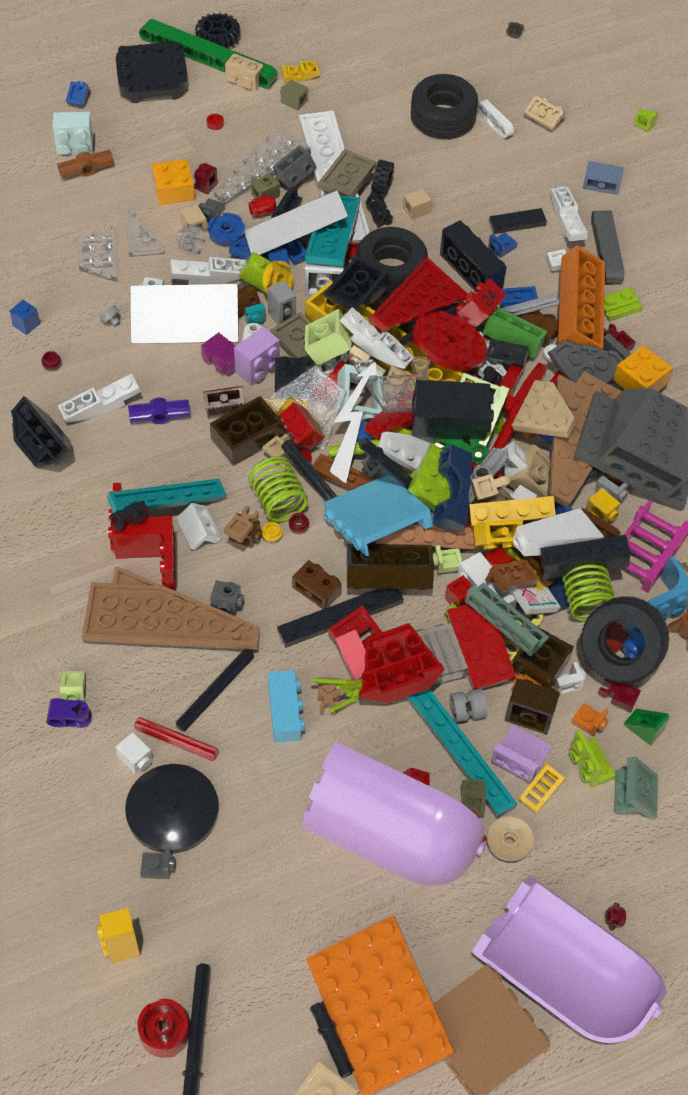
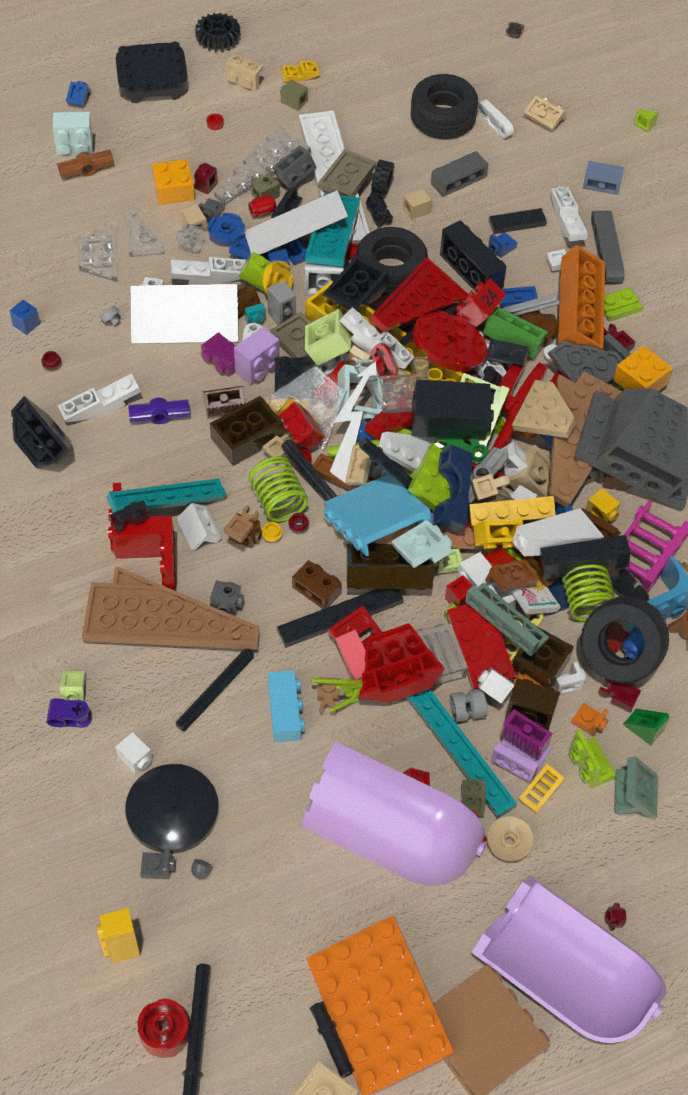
(176, 738): red axle -> none
(200, 49): green beam -> none
(200, 868): none -> dark grey hinge
(358, 467): none -> tan plate
(384, 362): none -> red beam
(423, 543): none -> light aqua plate
(459, 173): none -> dark grey brick
(495, 684): none -> white brick
(526, 734): none -> magenta brick
(619, 493): light grey bracket -> none
(625, 583): none -> black hinge

